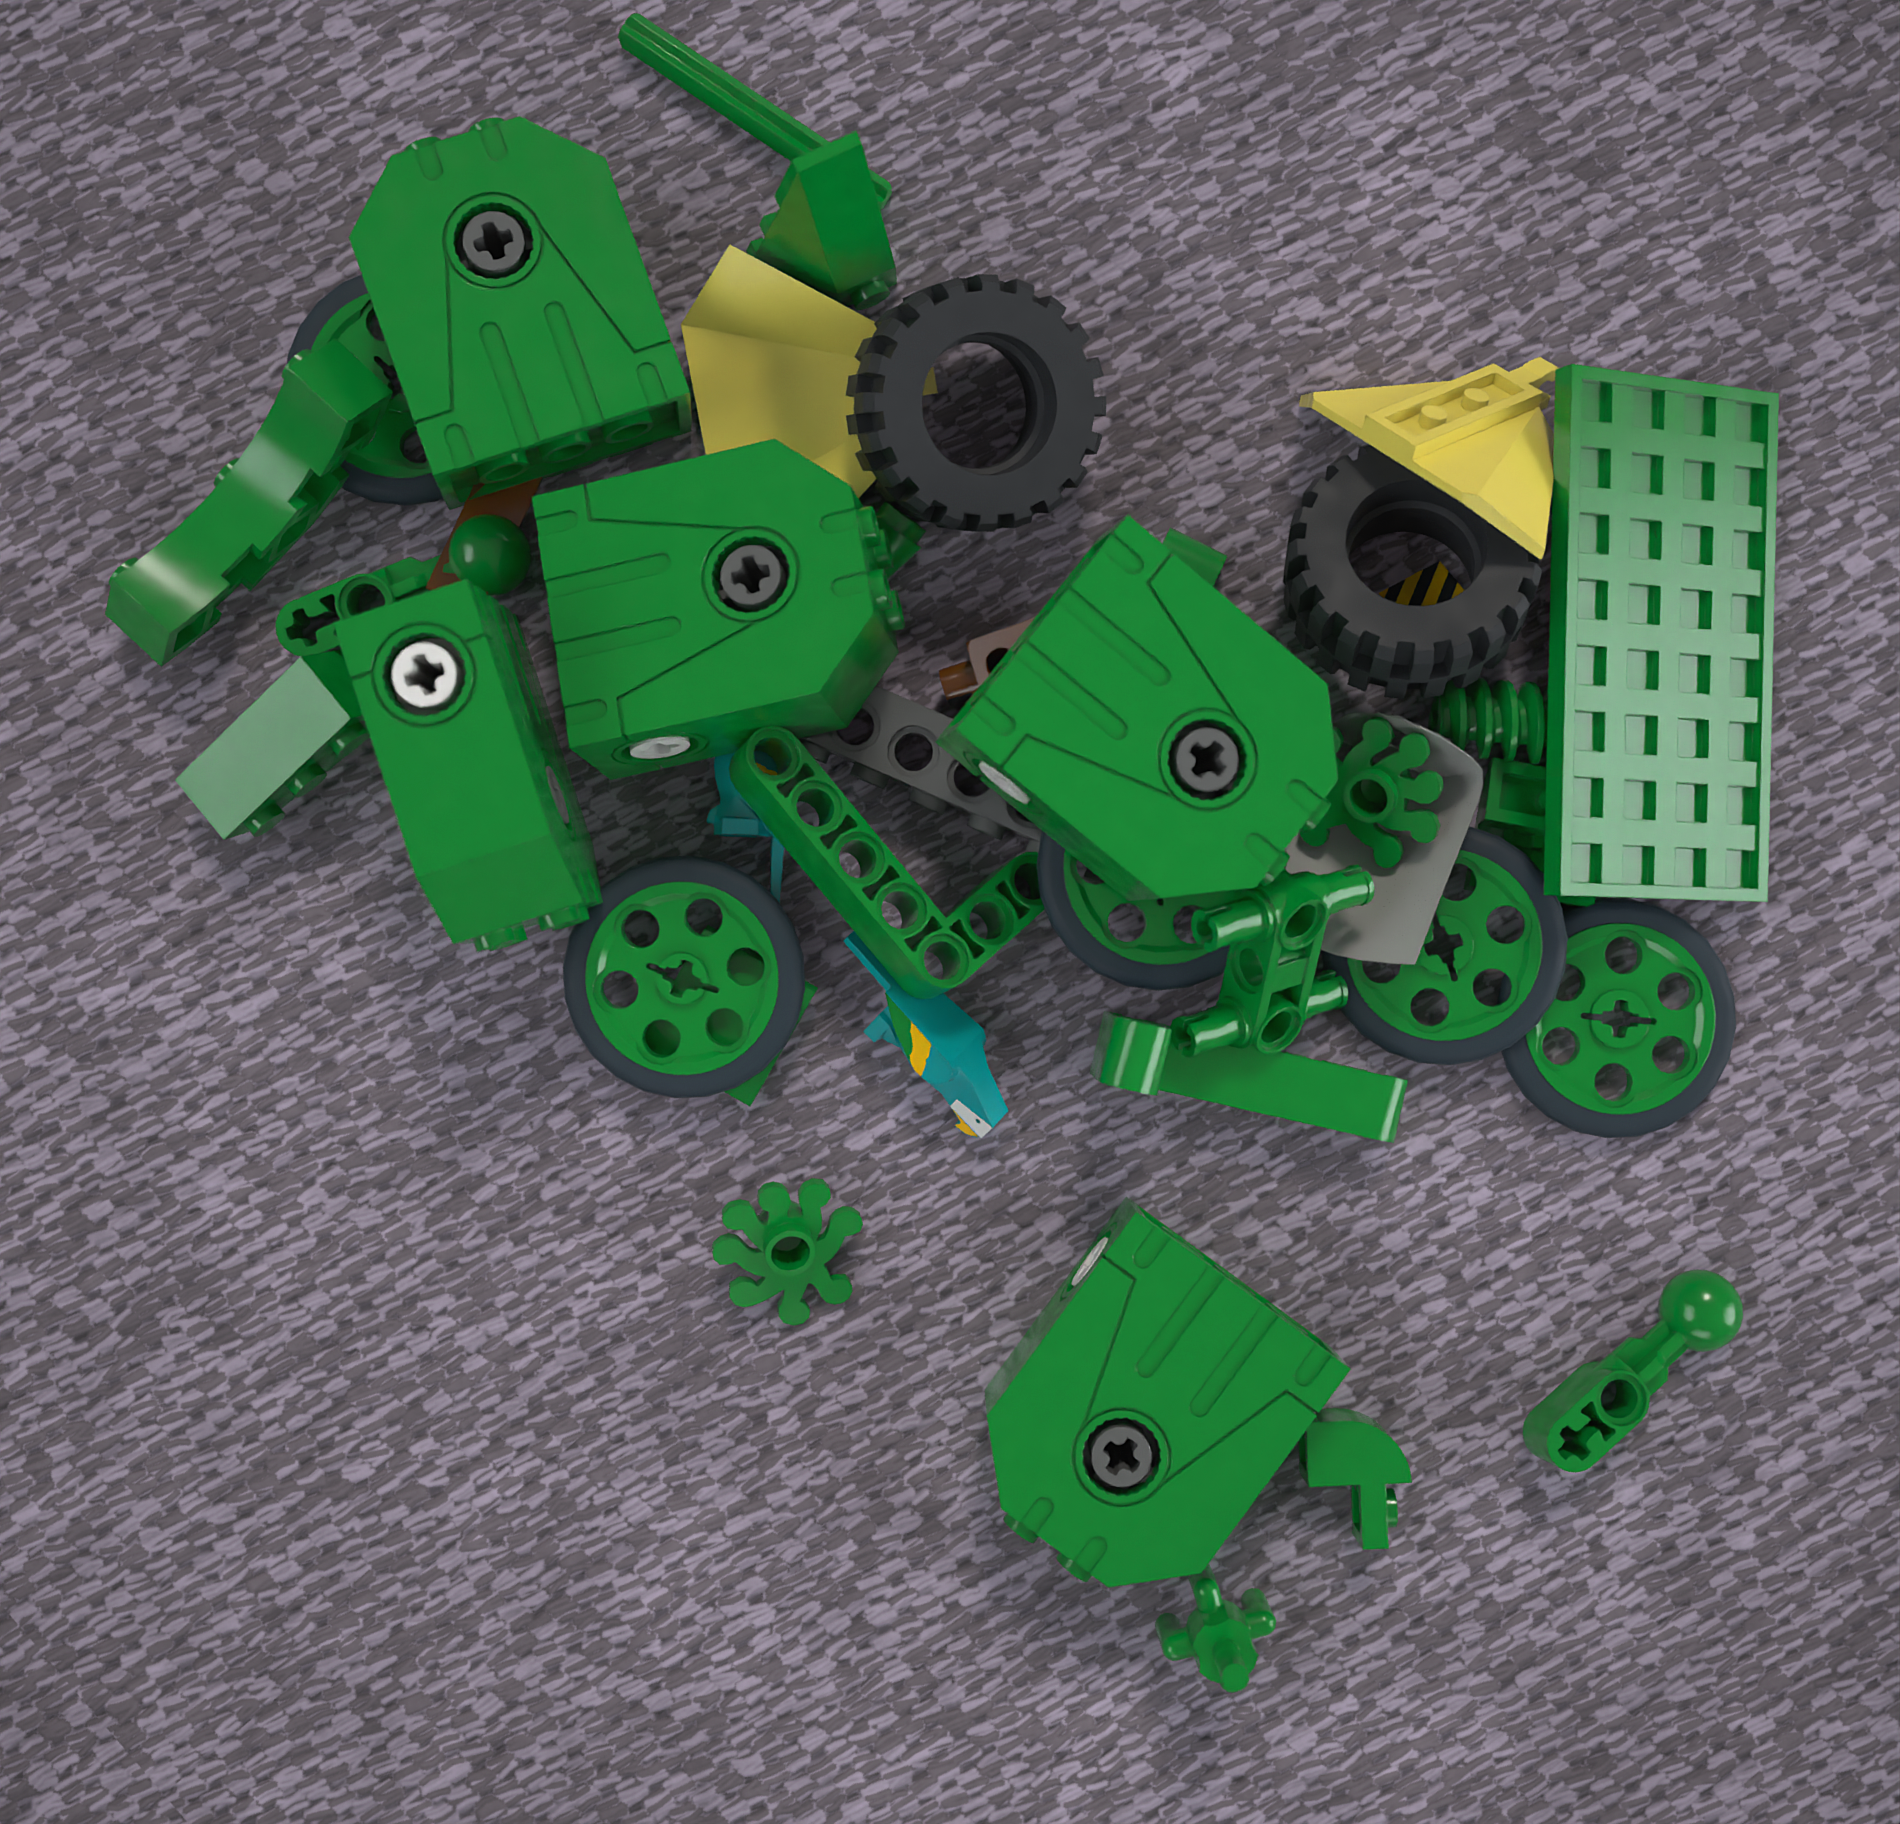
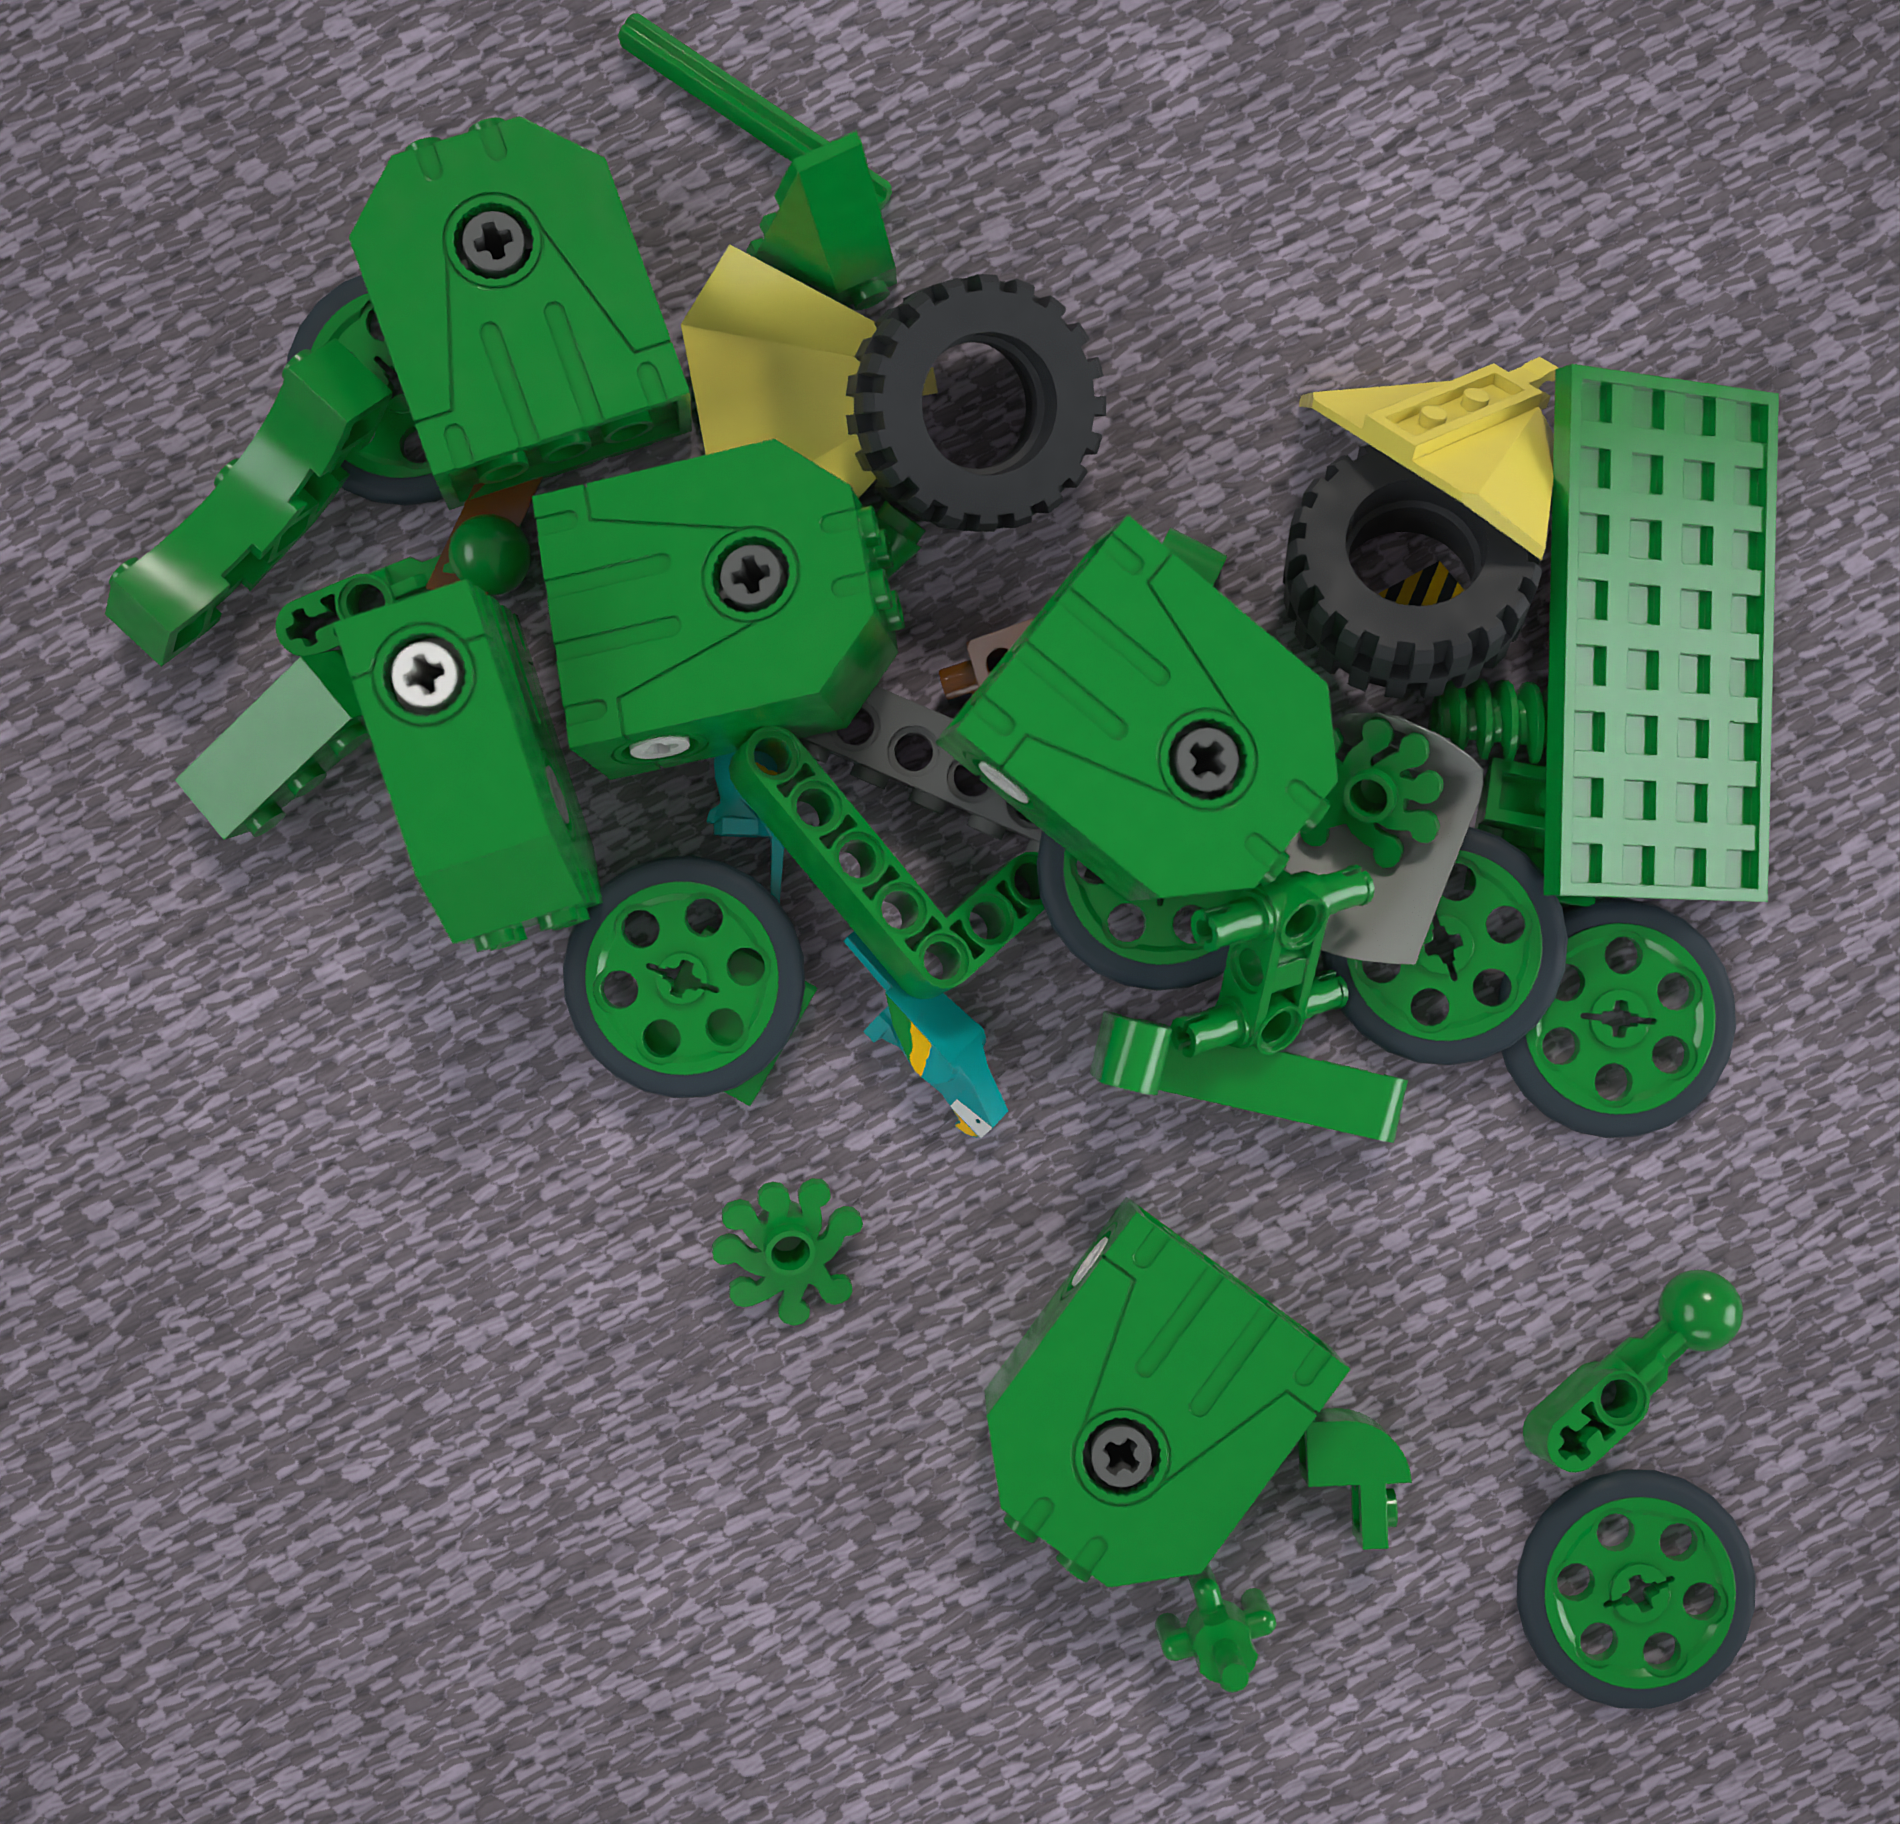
(1702, 1641): none -> wedge

